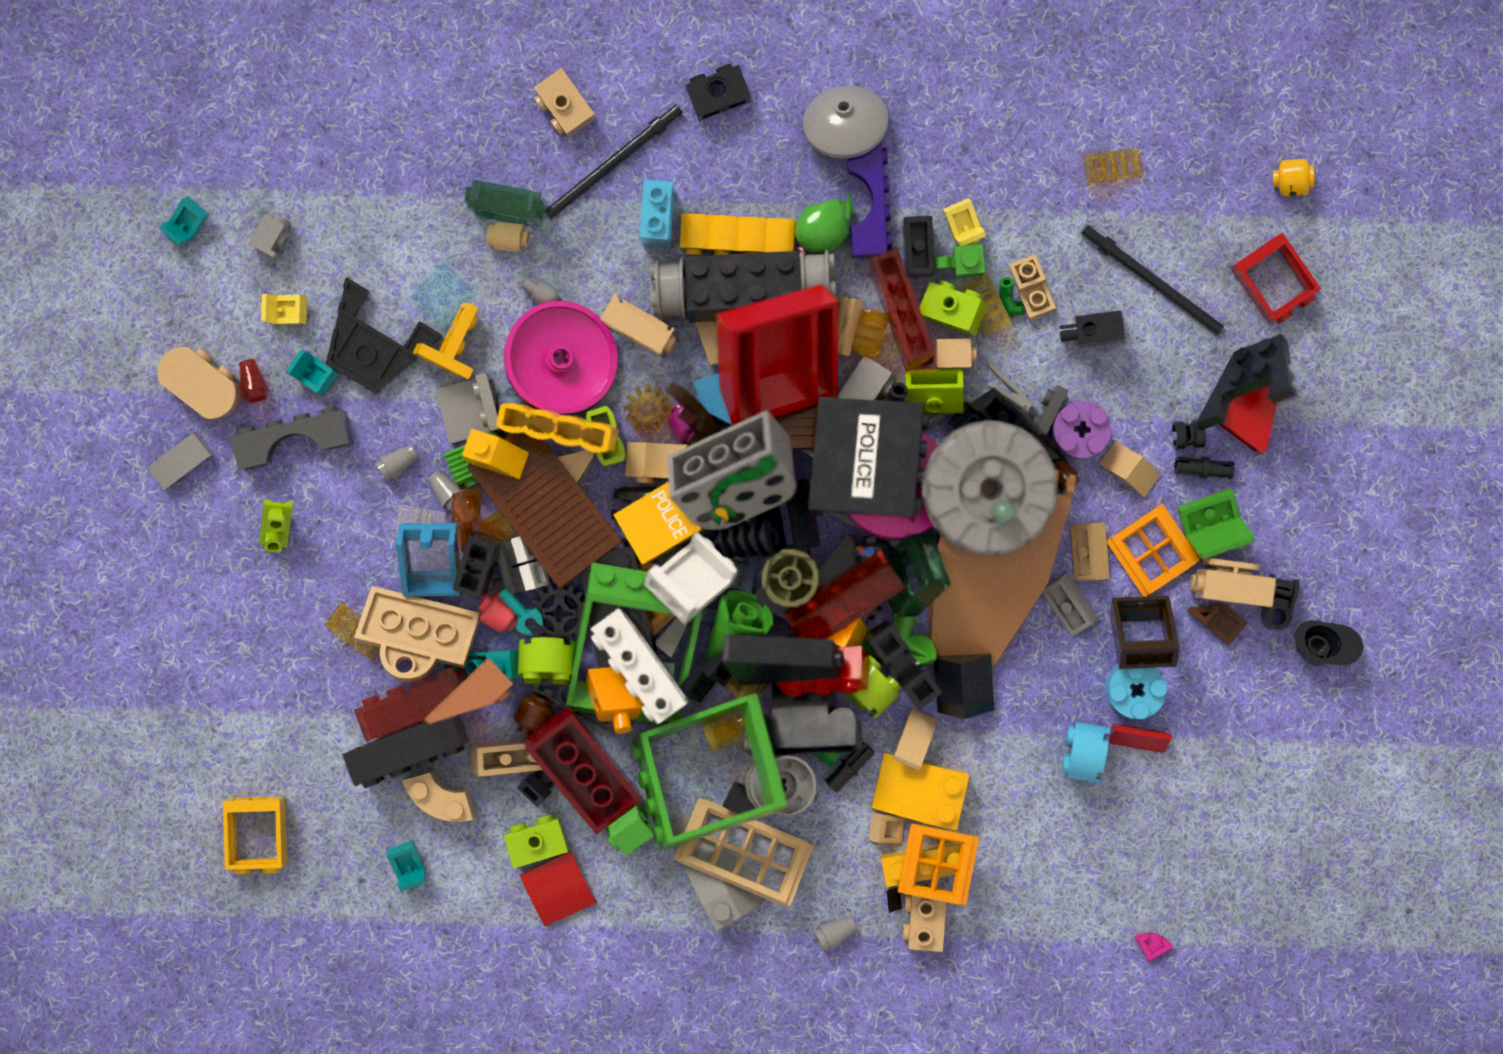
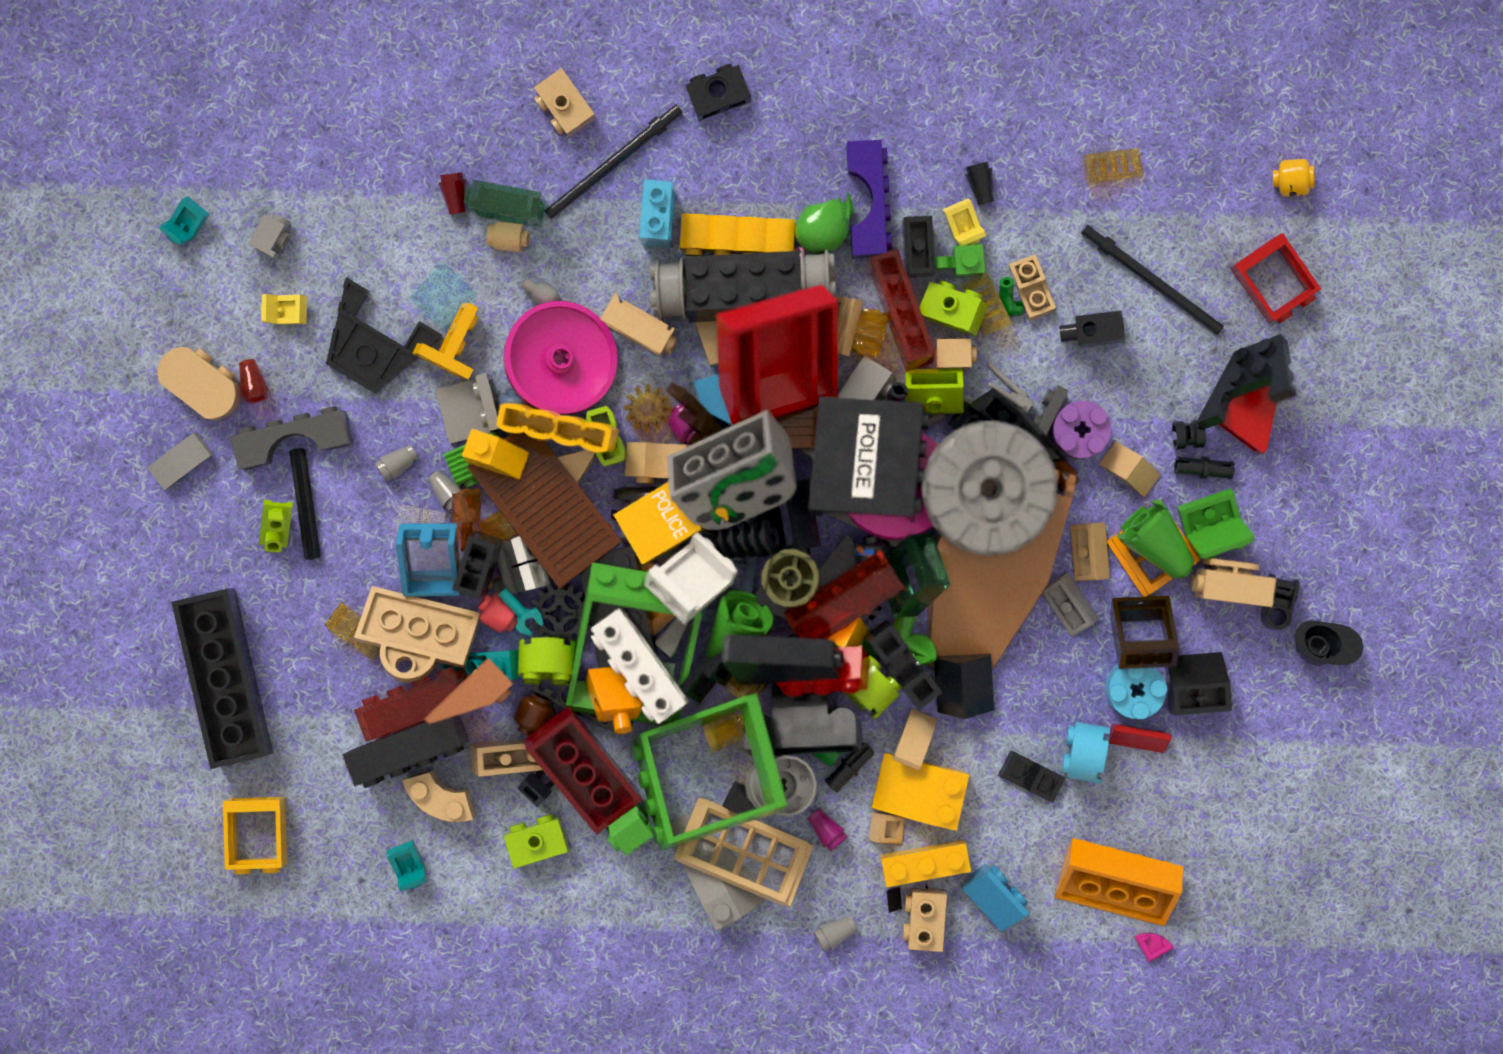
(222, 678): none -> black brick
(304, 504): none -> black axle
(312, 372): teal bracket -> none
(453, 190): none -> dark red cone
(558, 888): red slope -> none
(827, 830): none -> magenta cone
(848, 131): light grey dish -> none
(913, 858): light orange piece -> none
(981, 182): none -> black cone
(994, 898): none -> dark azure slope
(1003, 512): sand green hinge -> none
(1031, 776): none -> black slope
(1119, 882): none -> light orange slope
(1158, 540): none -> bright green cone
(1198, 684): none -> black slope
(1220, 621): reddish brown slope -> none

